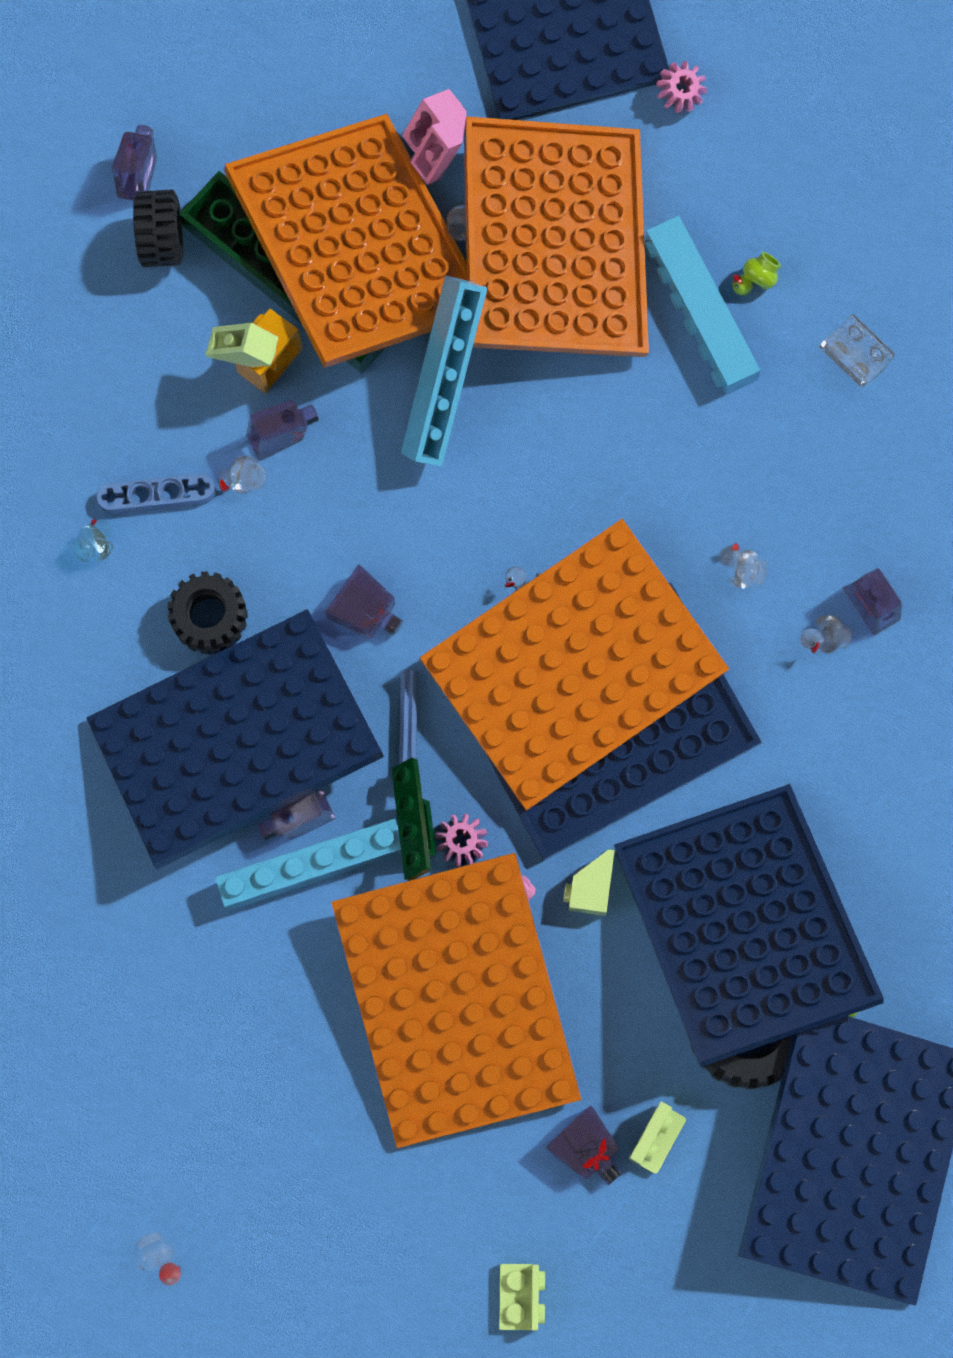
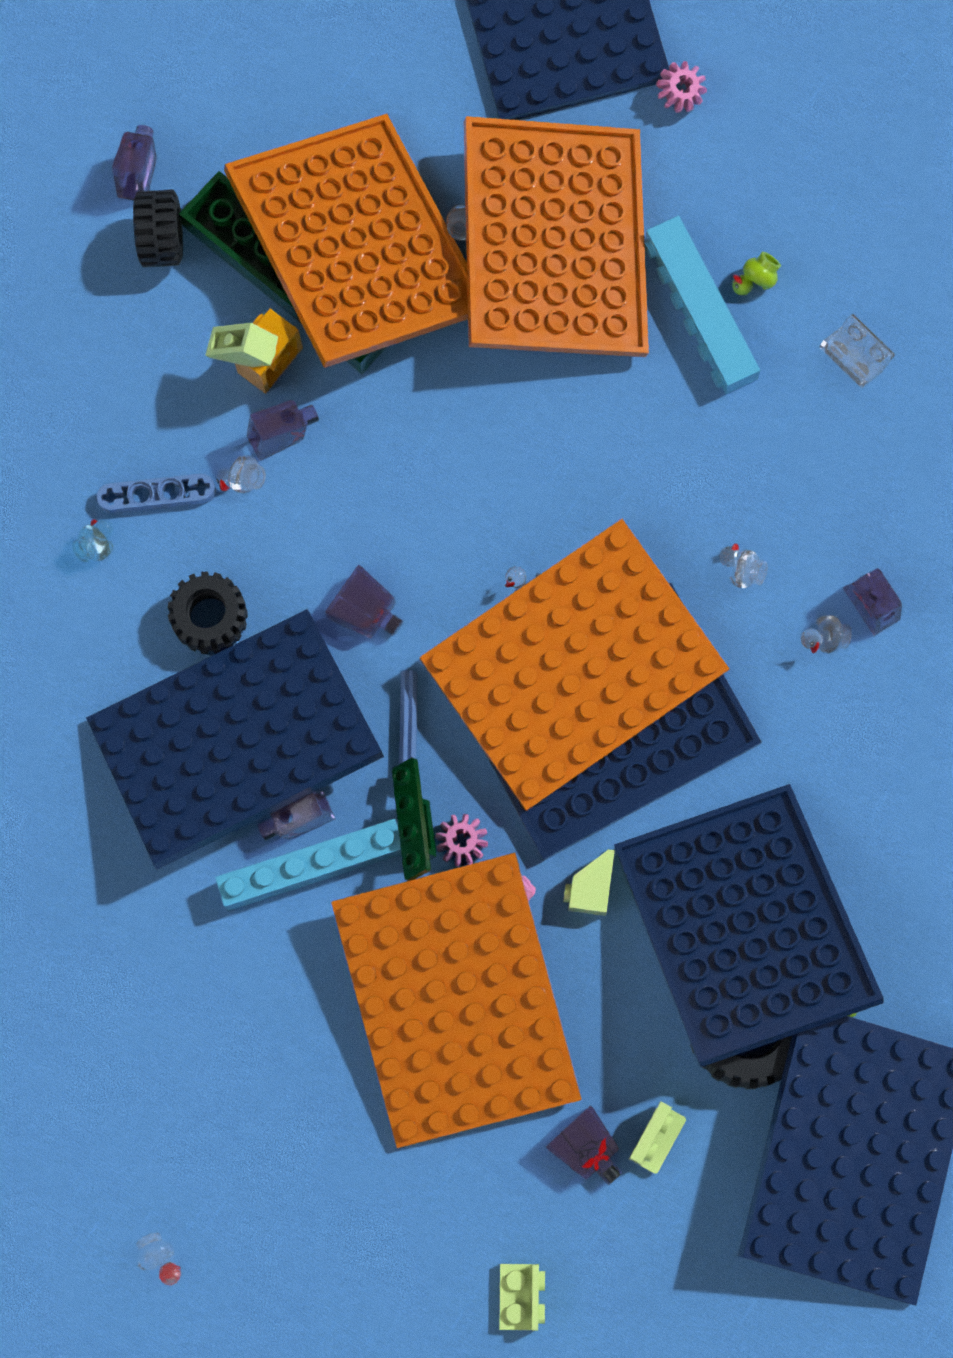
(435, 134): bright pink piece -> none
(443, 370): medium azure brick -> none

